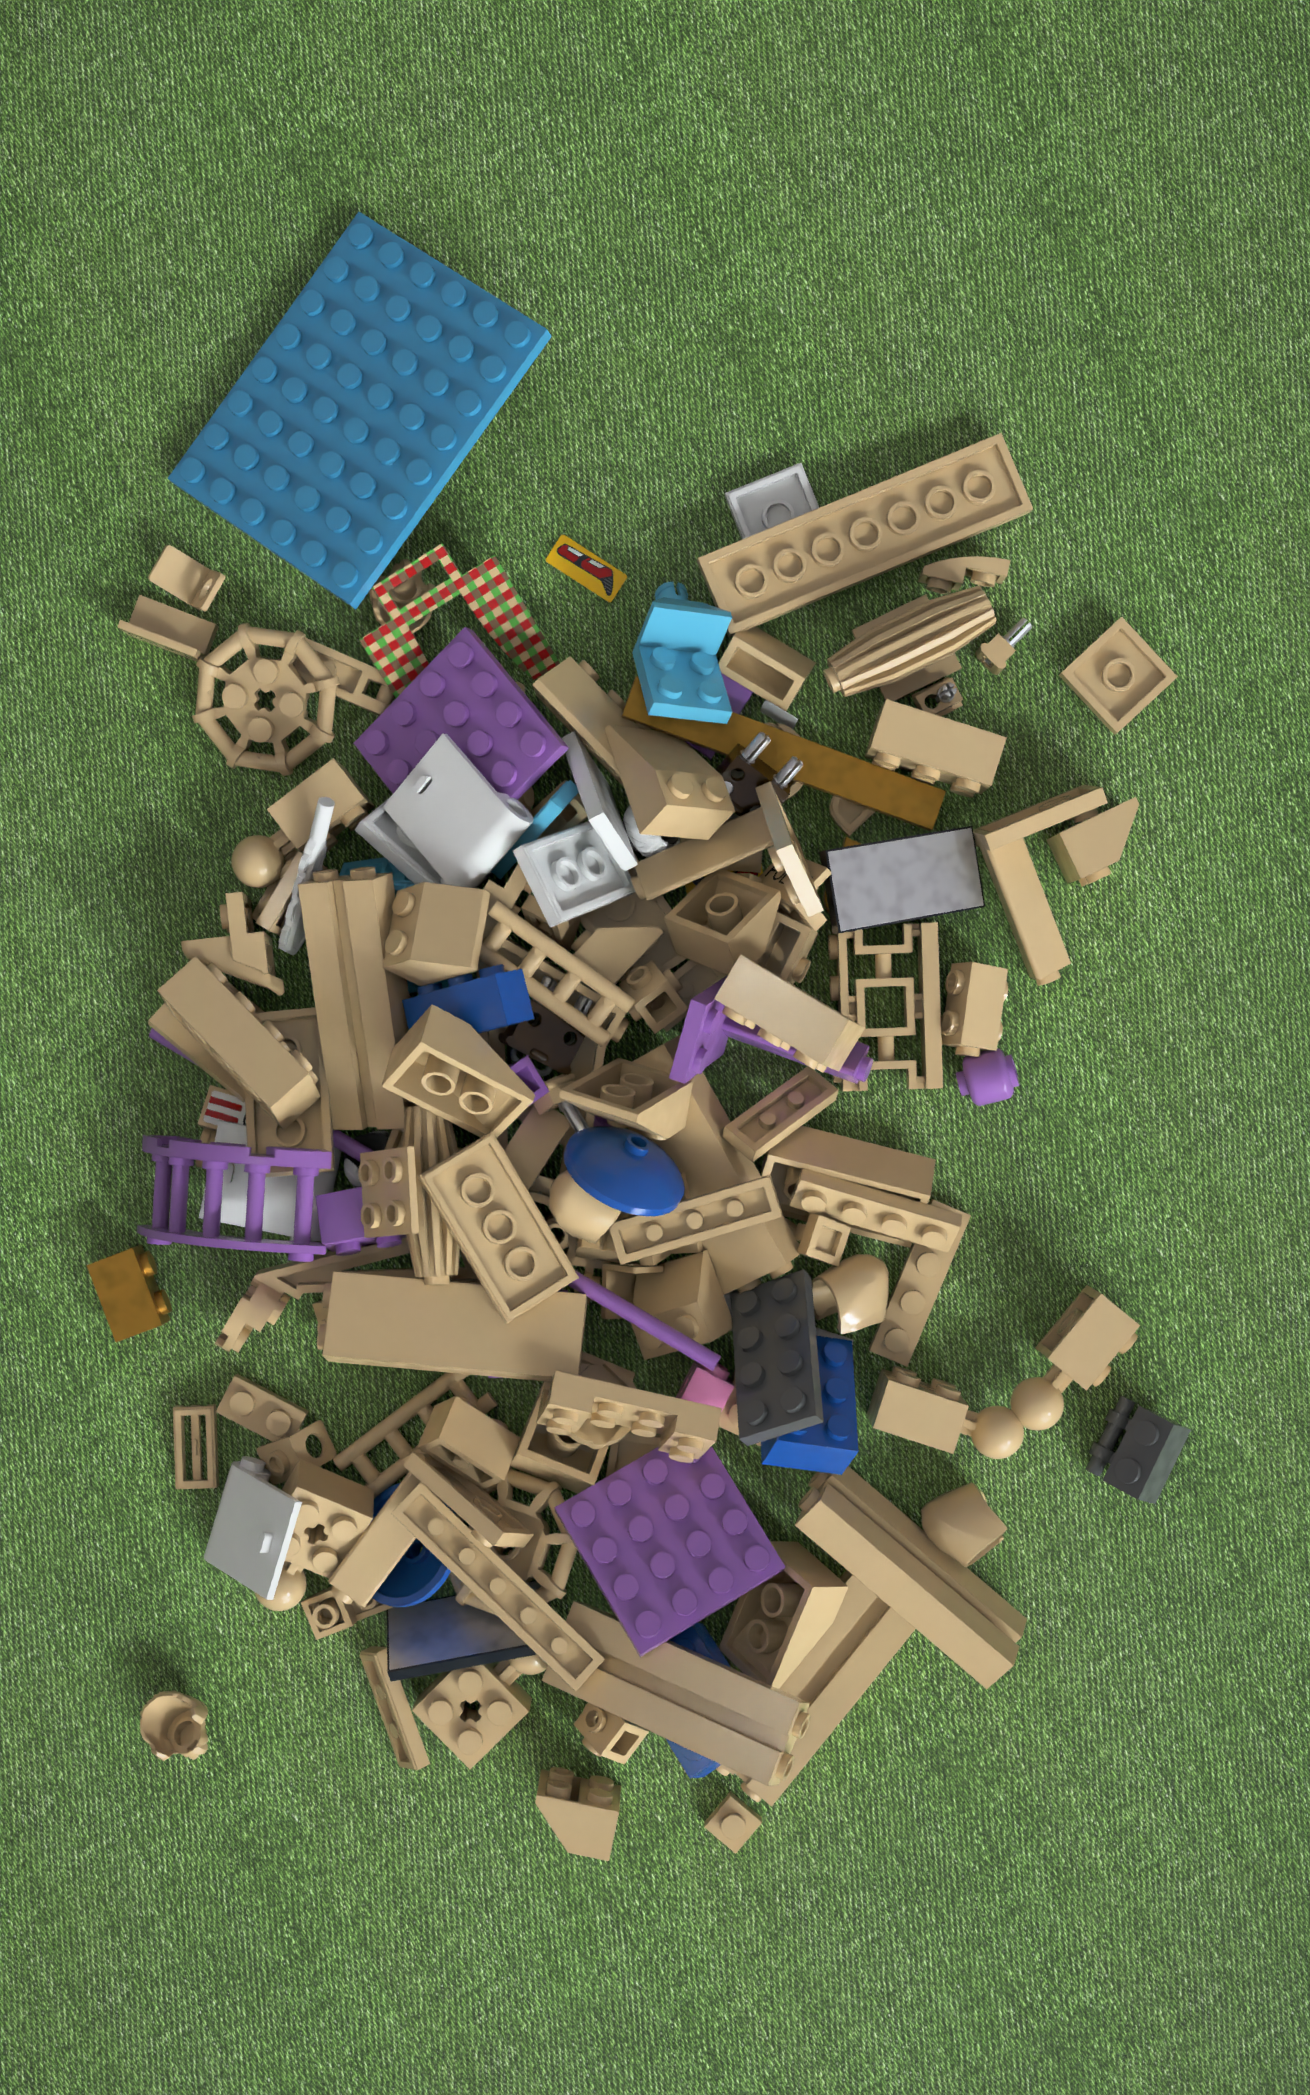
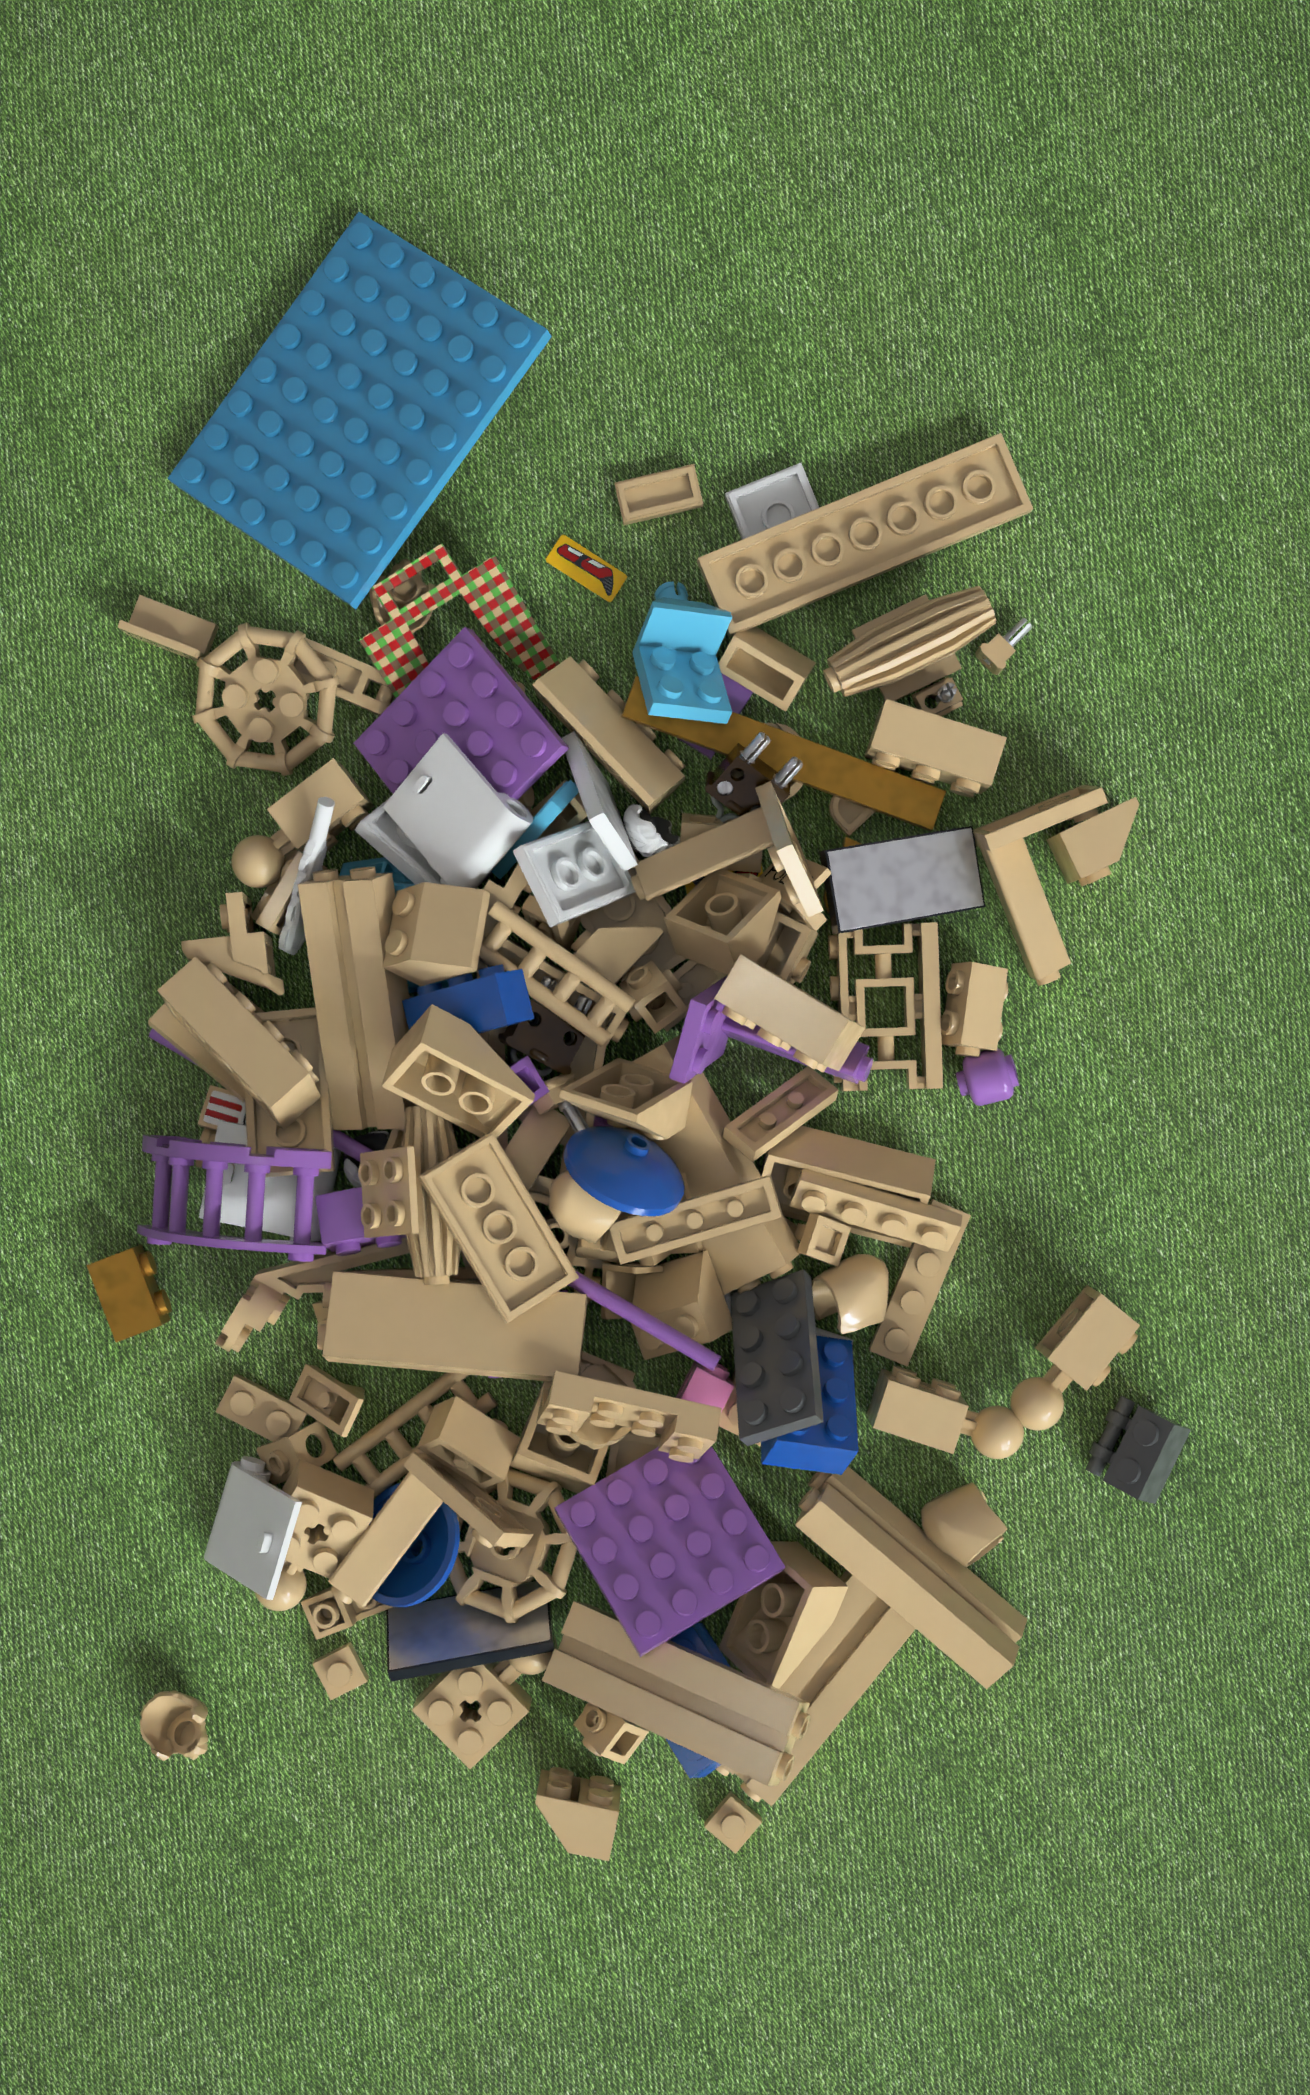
(186, 578): tan bracket -> none
(195, 1411): tan tile -> none
(327, 1399): none -> tan slope
(340, 1671): none -> tan plate
(394, 1710): tan tile -> none
(498, 1586): tan plate -> none
(658, 494): none -> tan tile
(669, 784): tan slope -> none
(778, 714): white sticker -> none
(949, 573): tan slope -> none
(1118, 675): tan plate -> none

